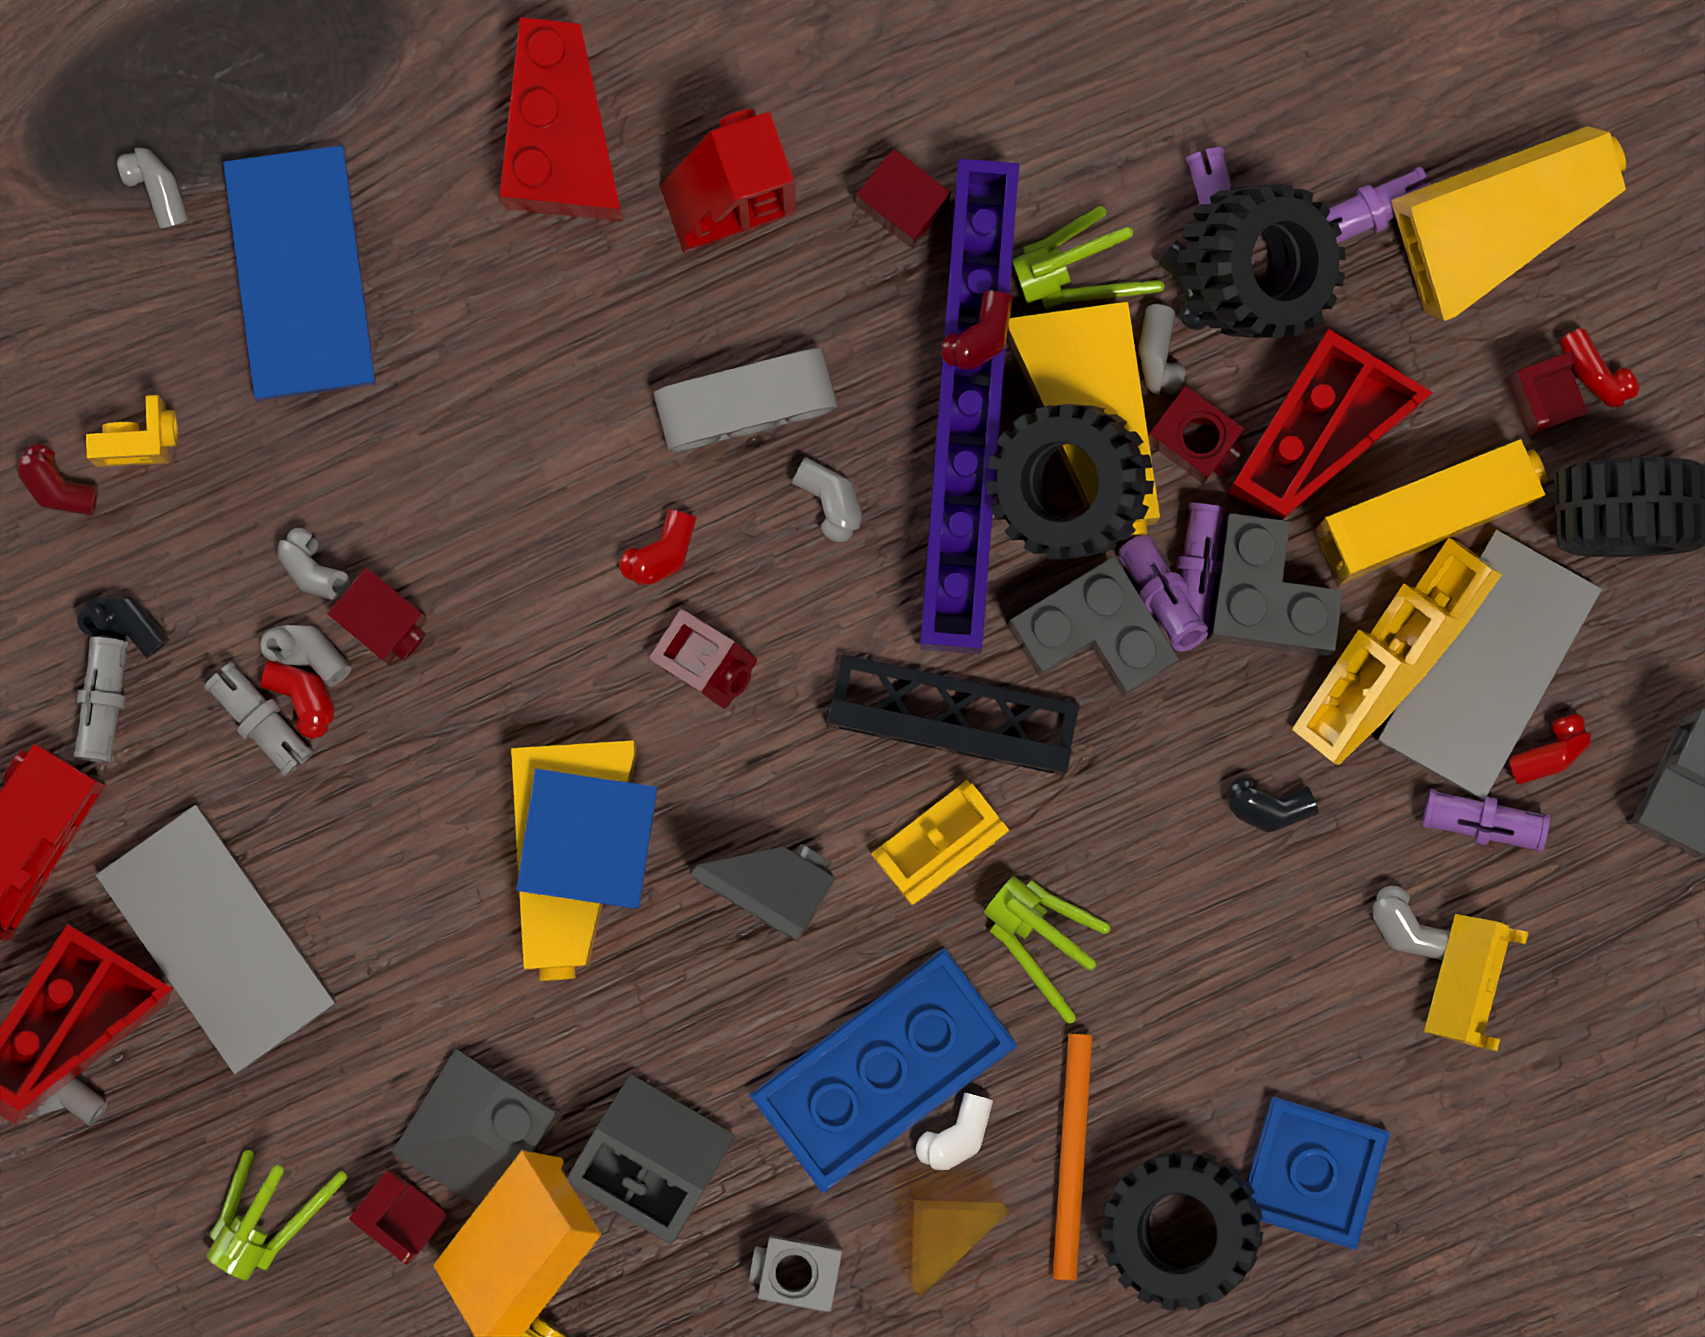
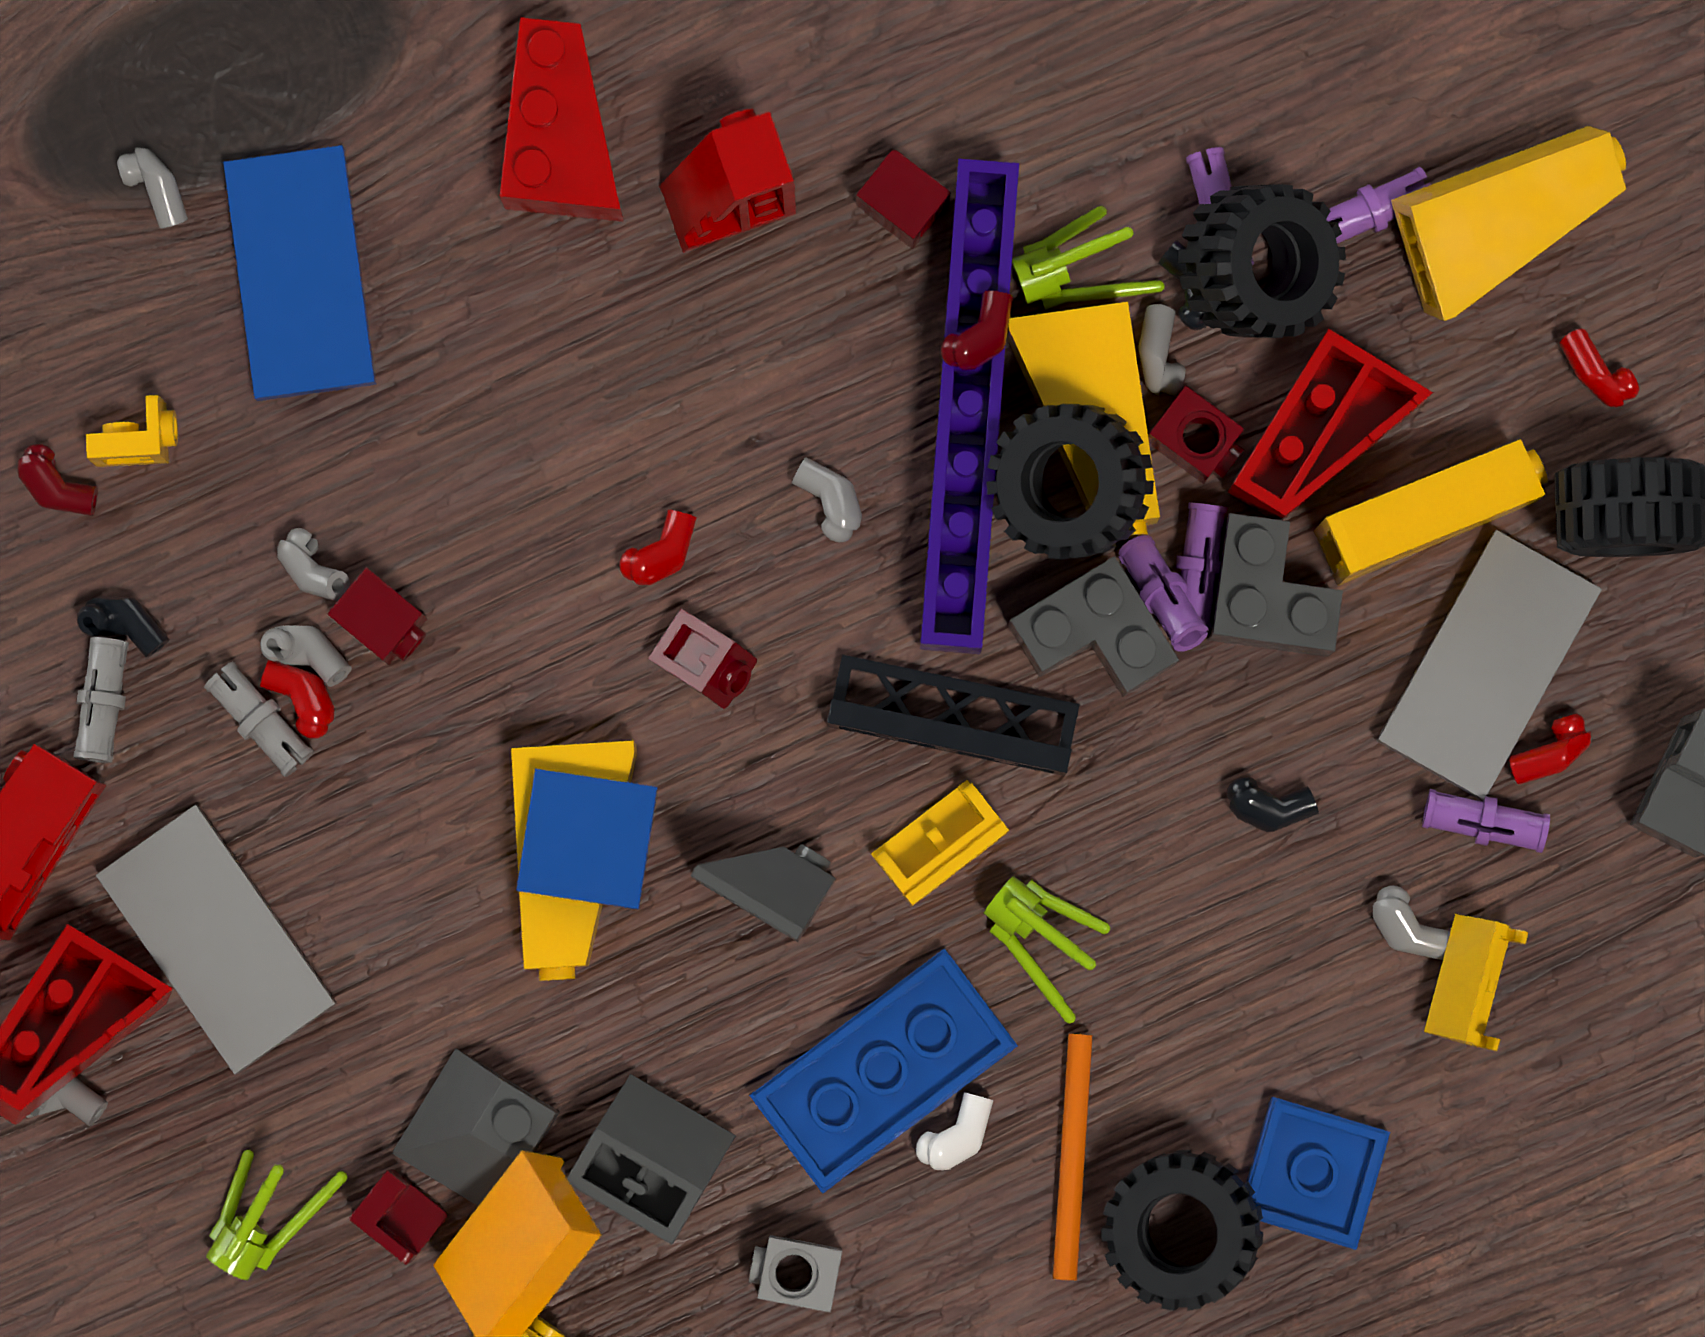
(745, 400): light grey beam -> none
(945, 1232): clear yellow slope -> none
(1397, 654): yellow slope -> none
(1547, 394): dark red panel -> none

